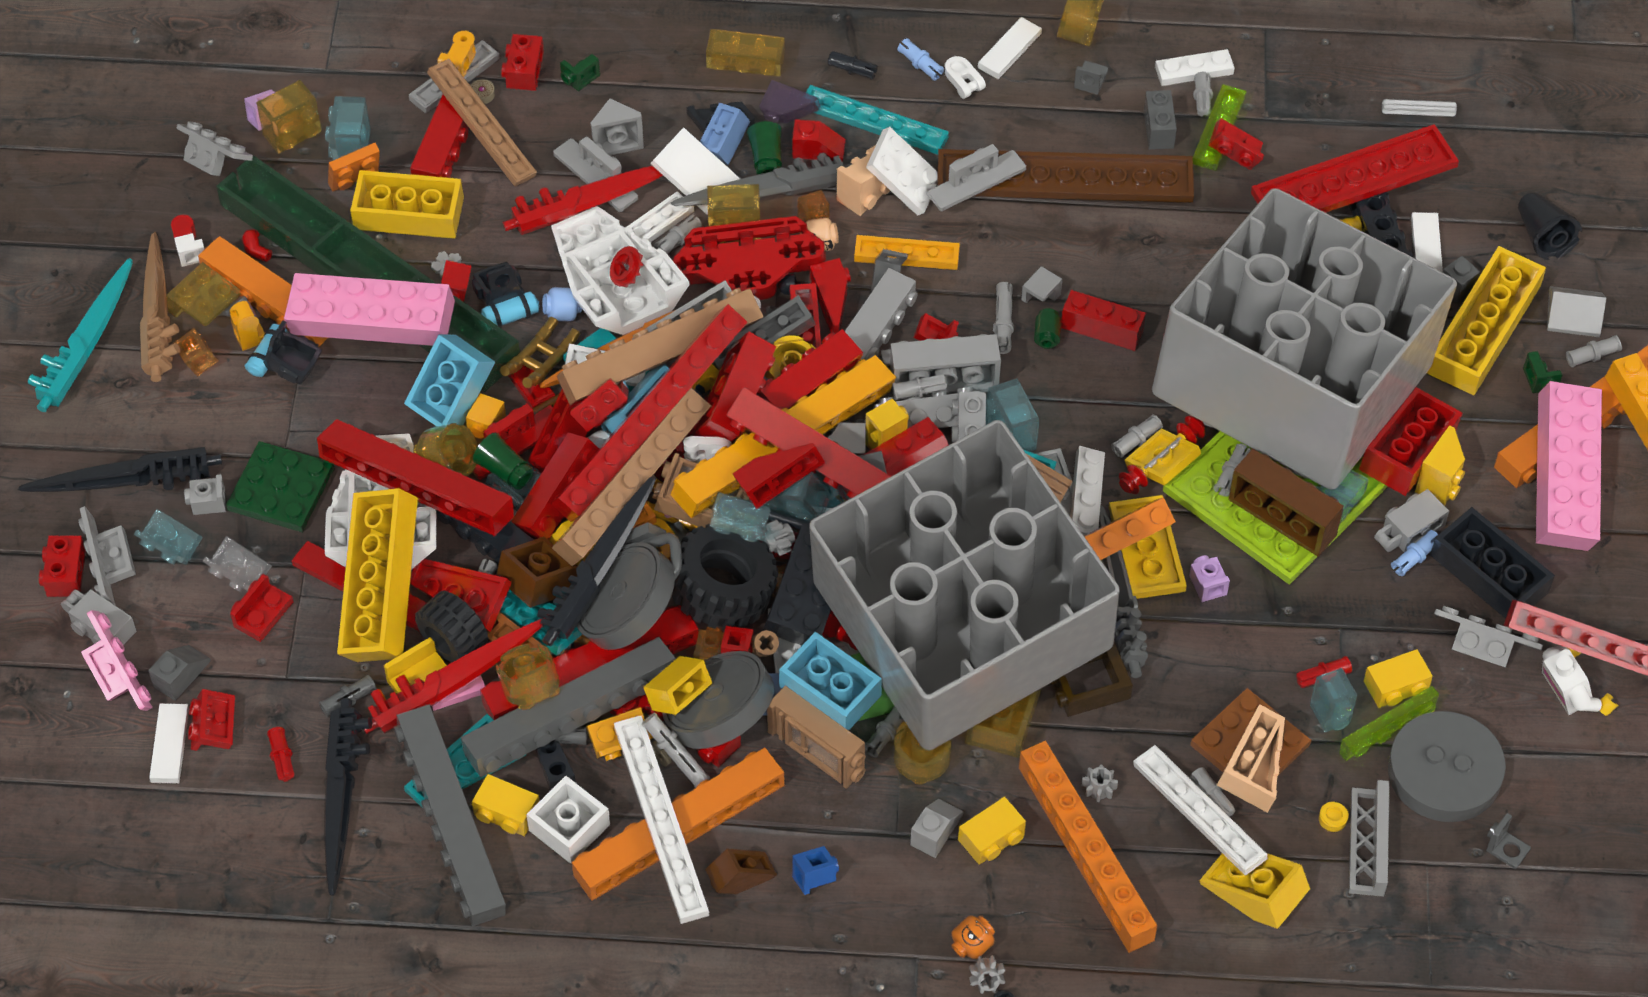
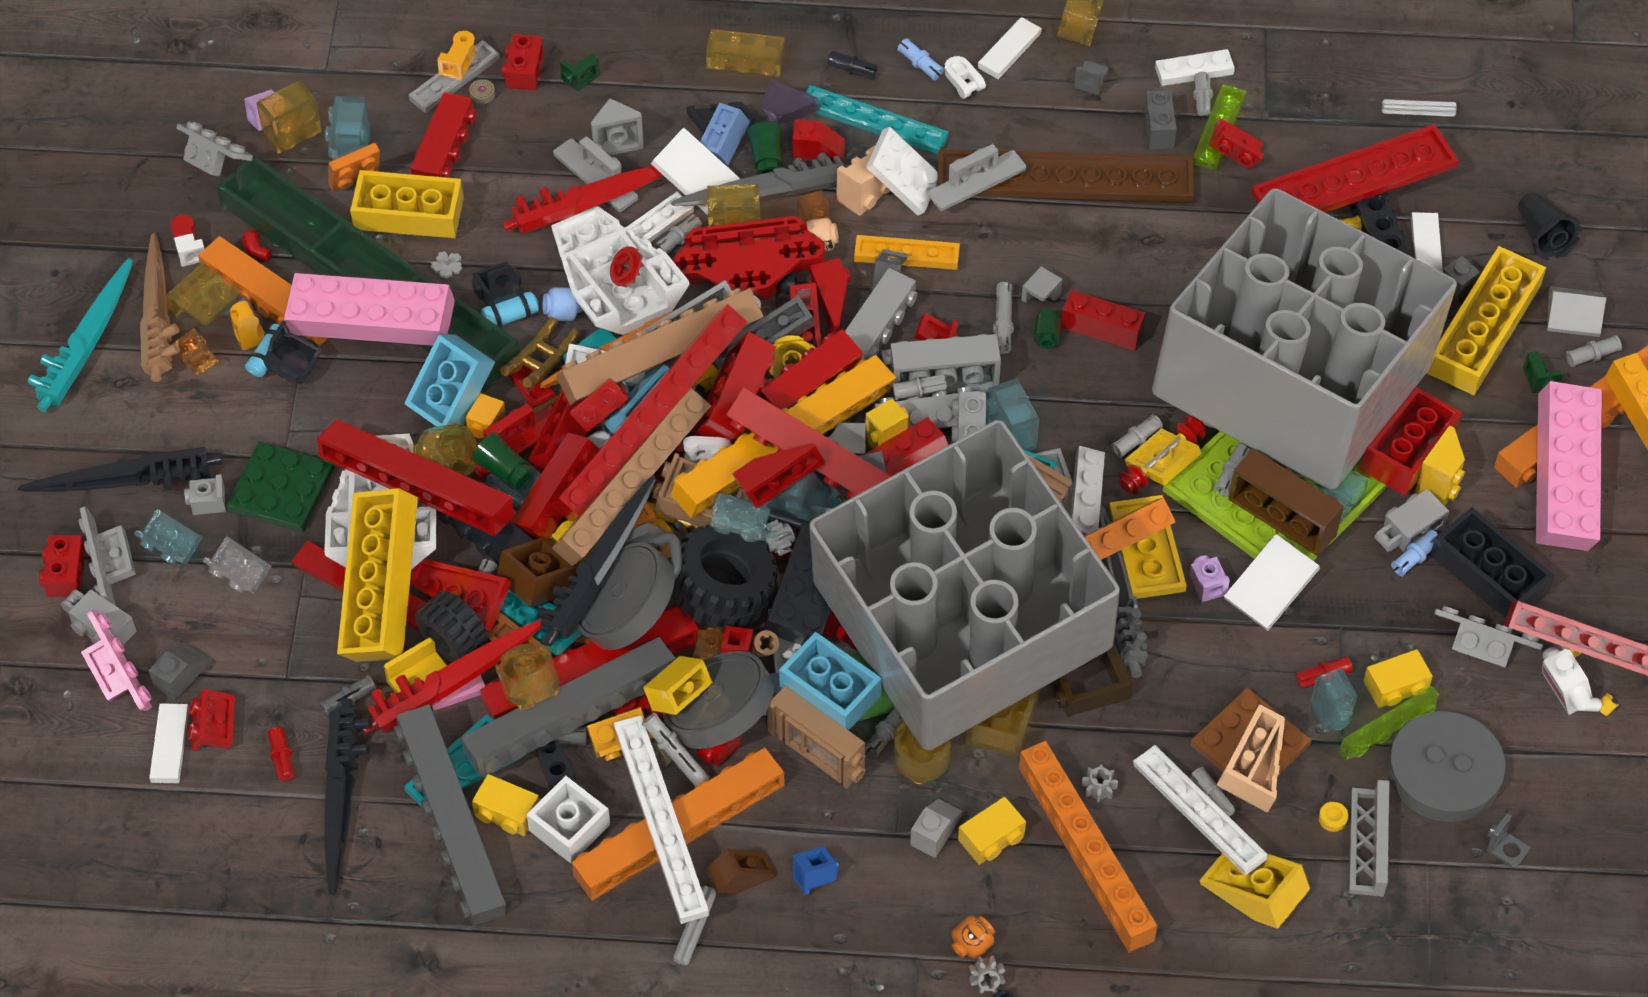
(260, 608): red bracket -> none
(457, 277): red brick -> none
(482, 122): medium nougat tile -> none
(693, 930): none -> light grey axle
(1271, 582): none -> white tile

